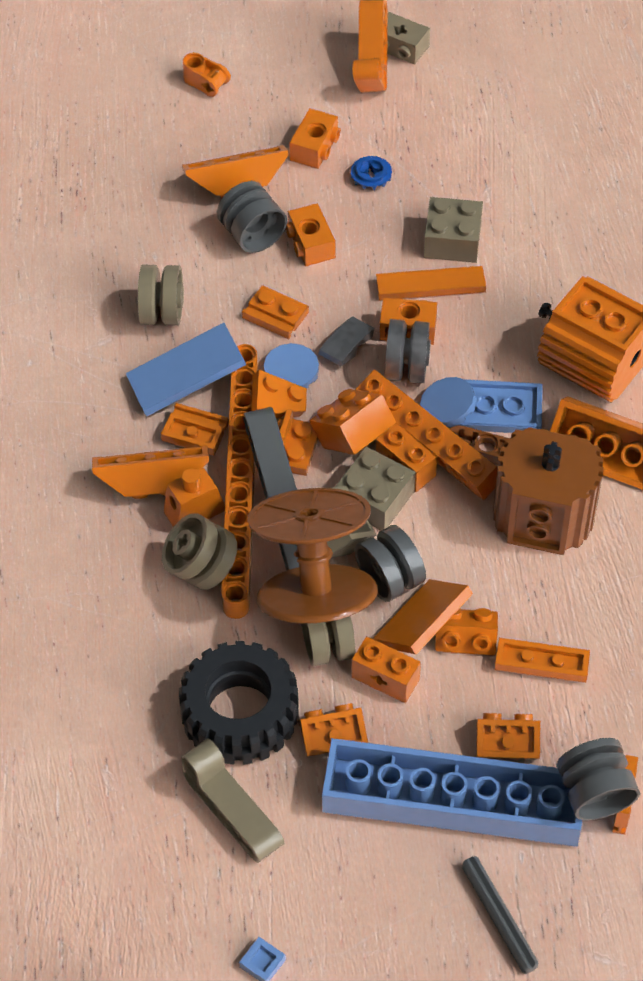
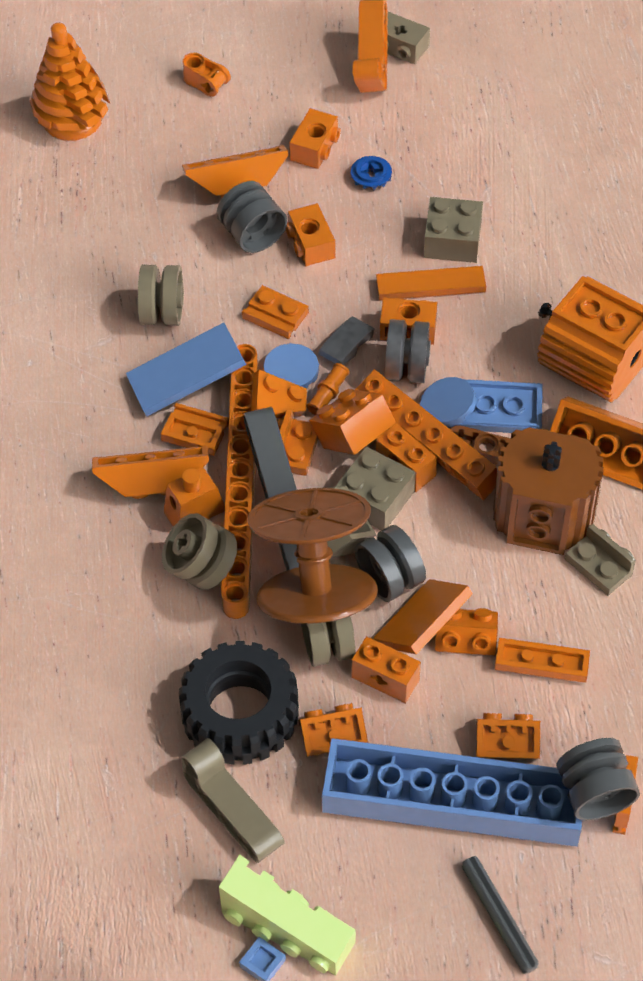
(67, 90): none -> orange plant
(284, 918): none -> yellowish green wedge
(328, 388): none -> orange pin
(601, 560): none -> dark tan bracket

